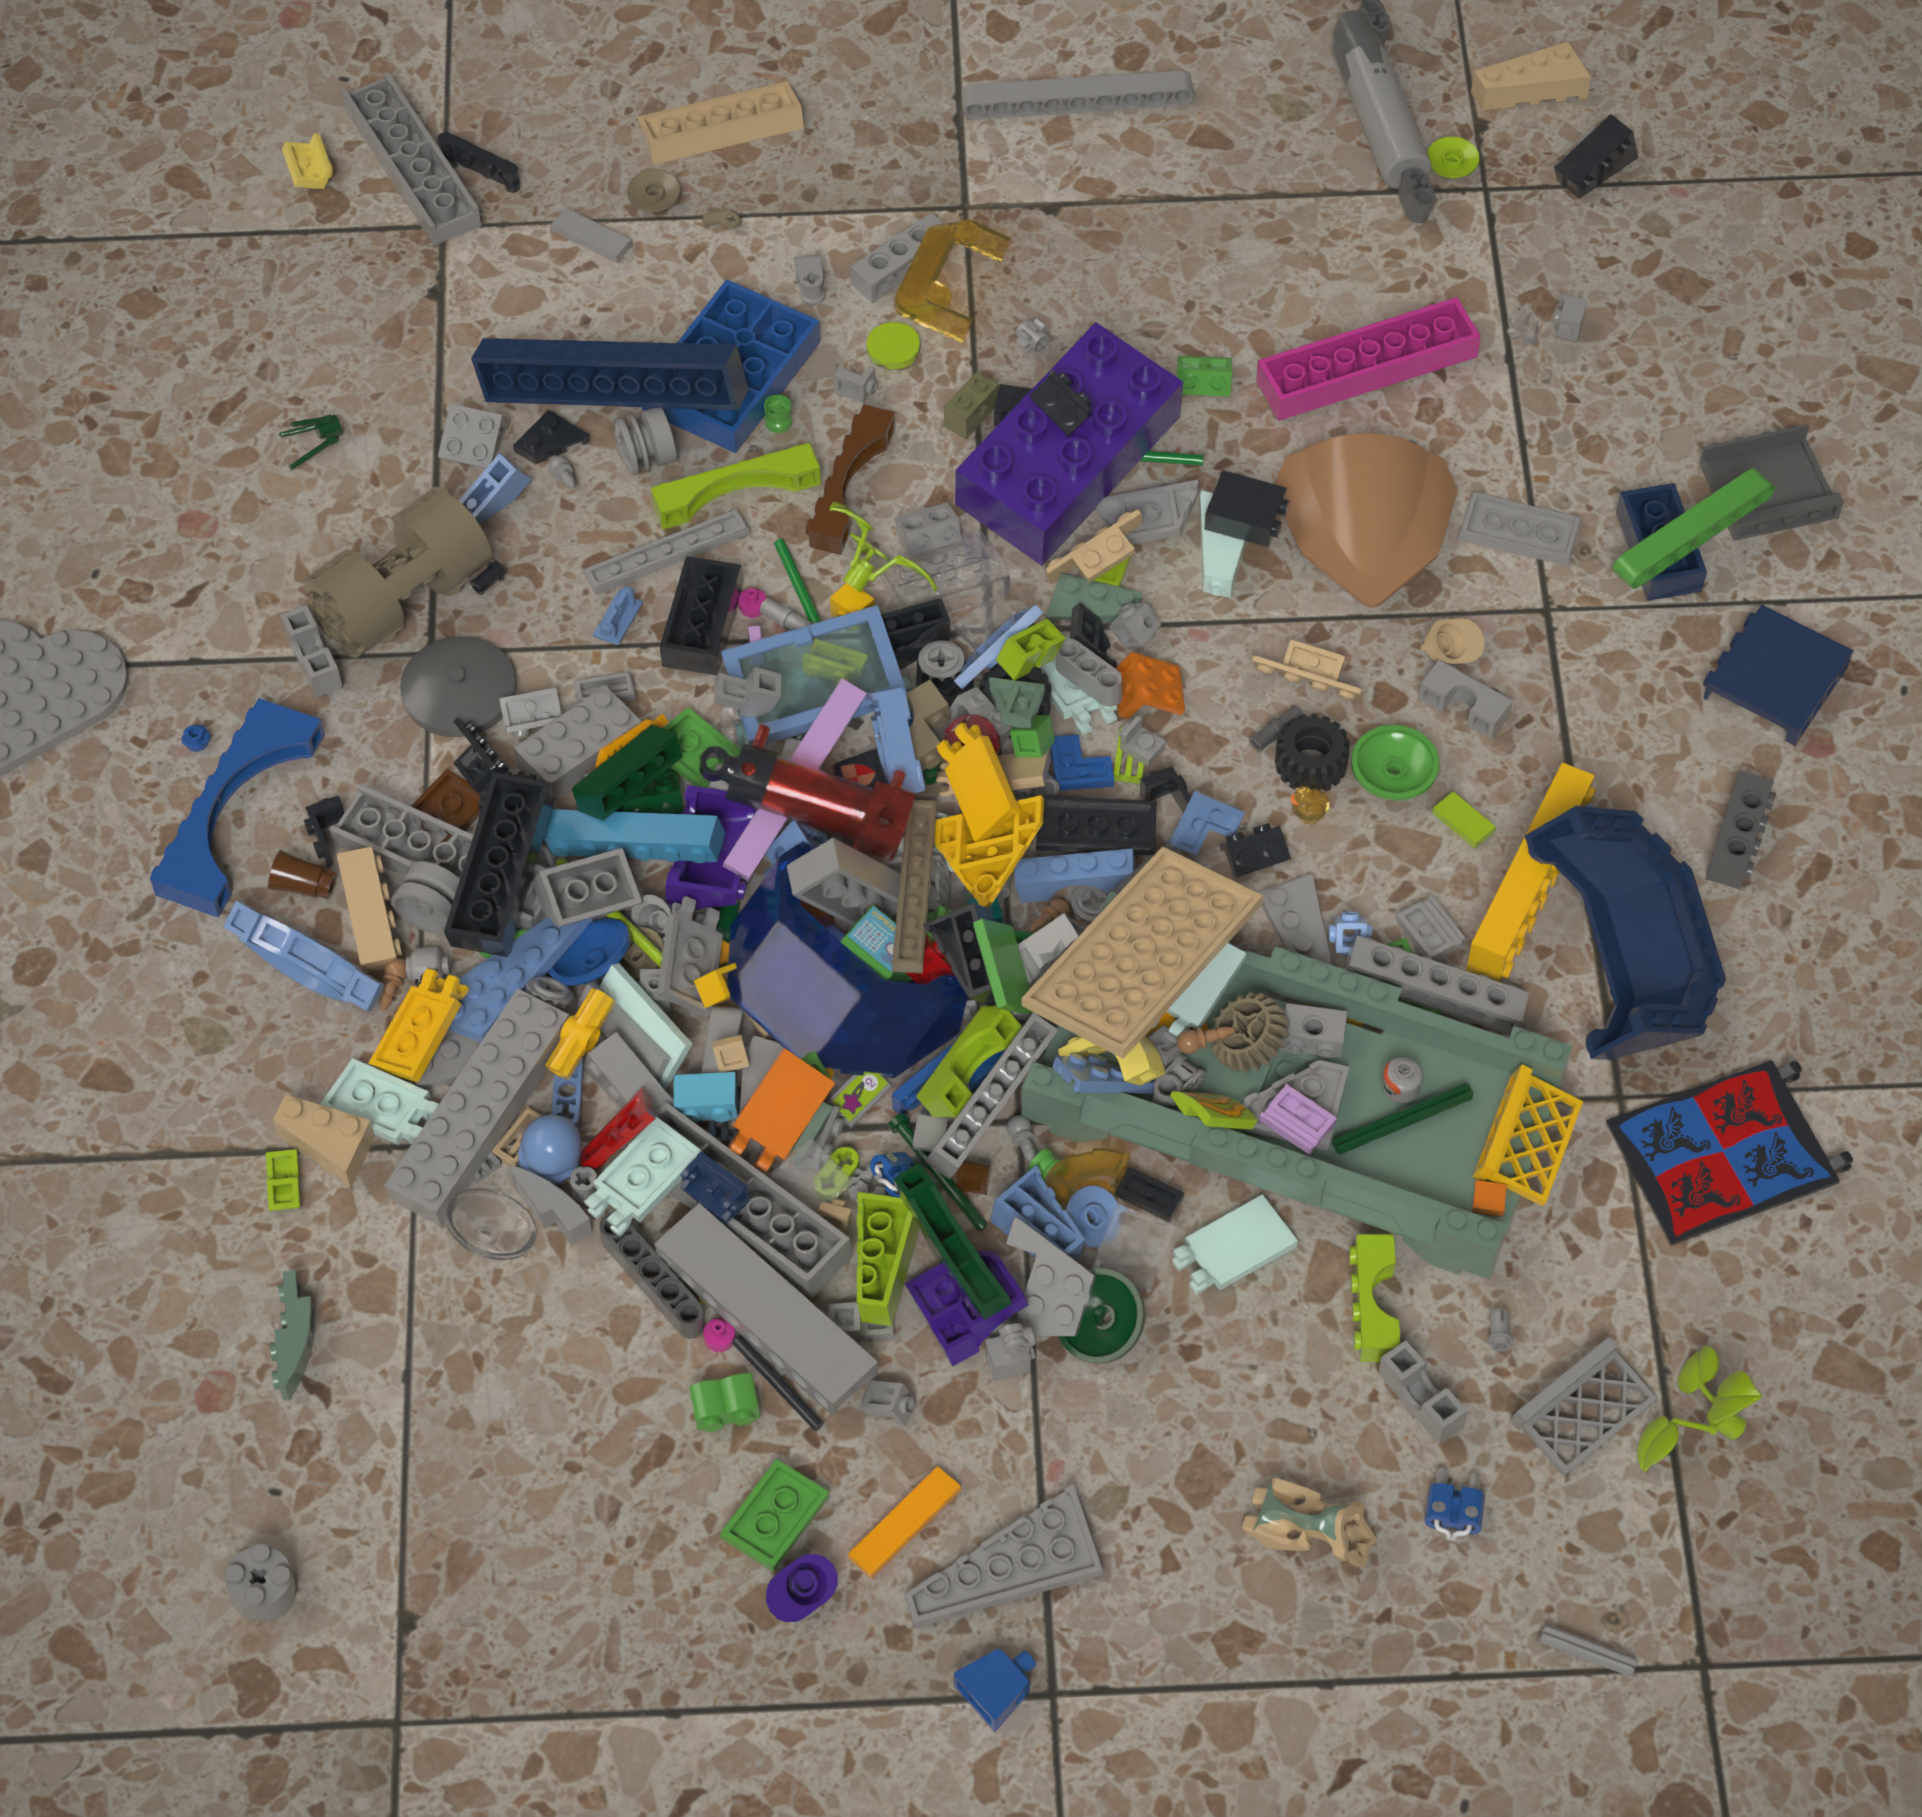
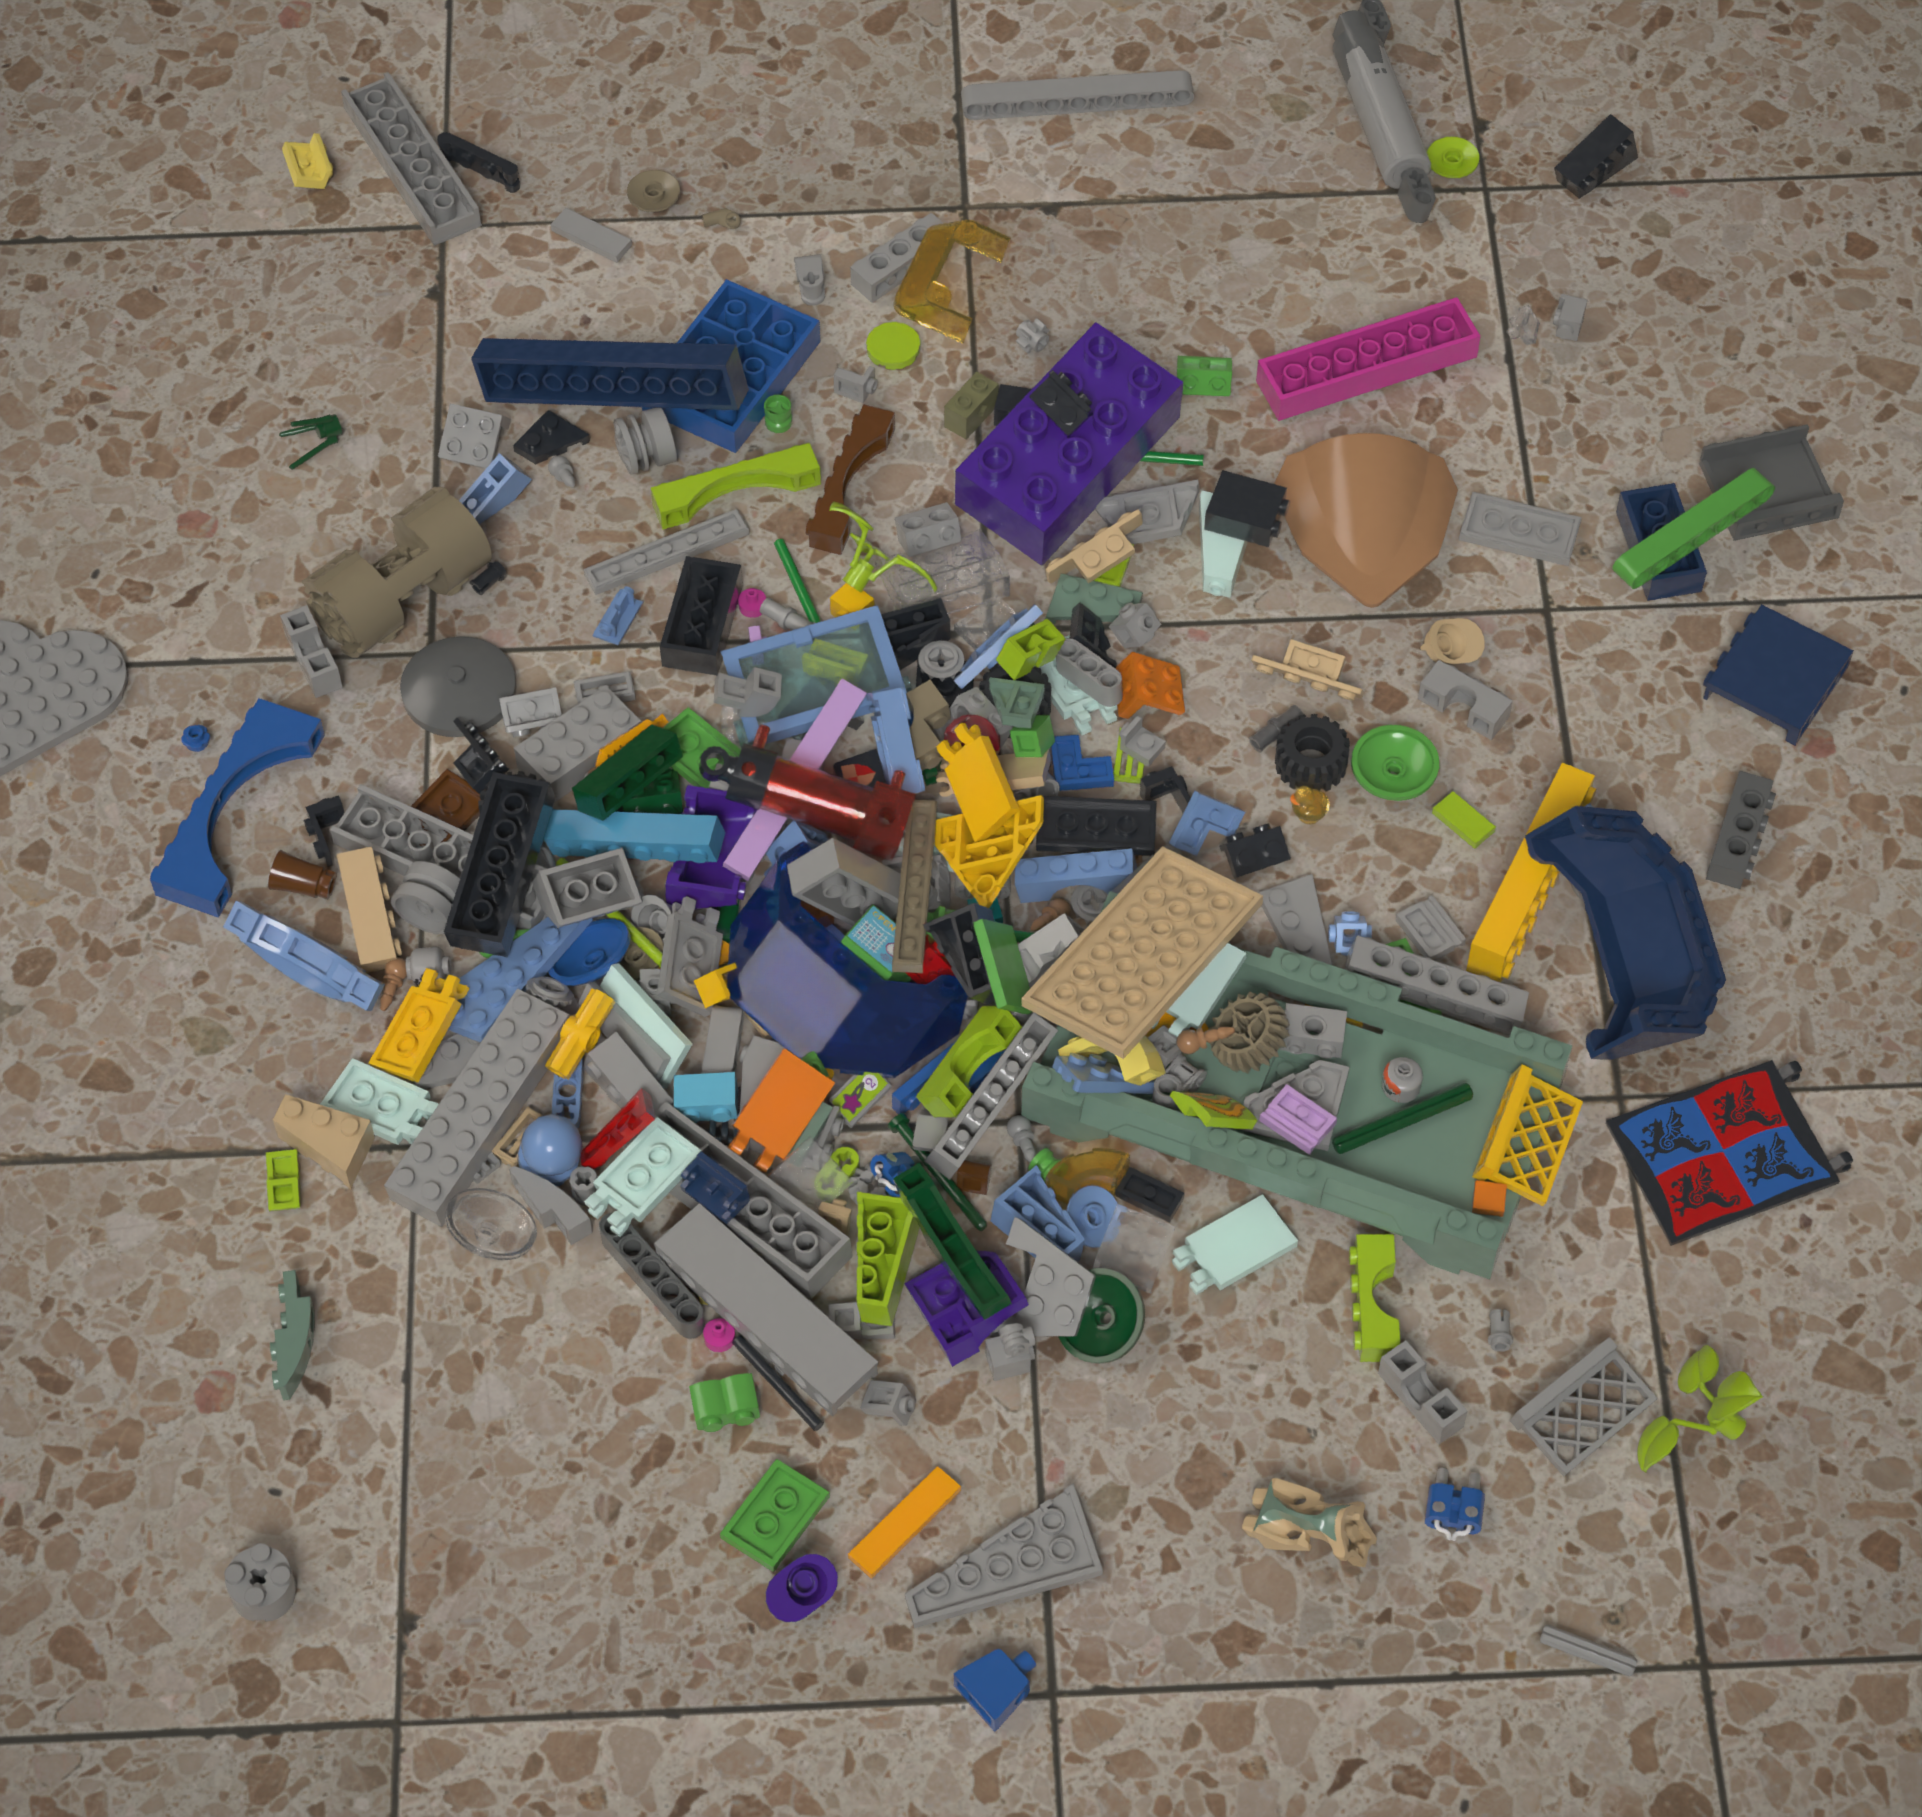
(721, 122): tan arch -> none
(730, 1054): tan tile -> none
(1532, 78): tan wedge -> none

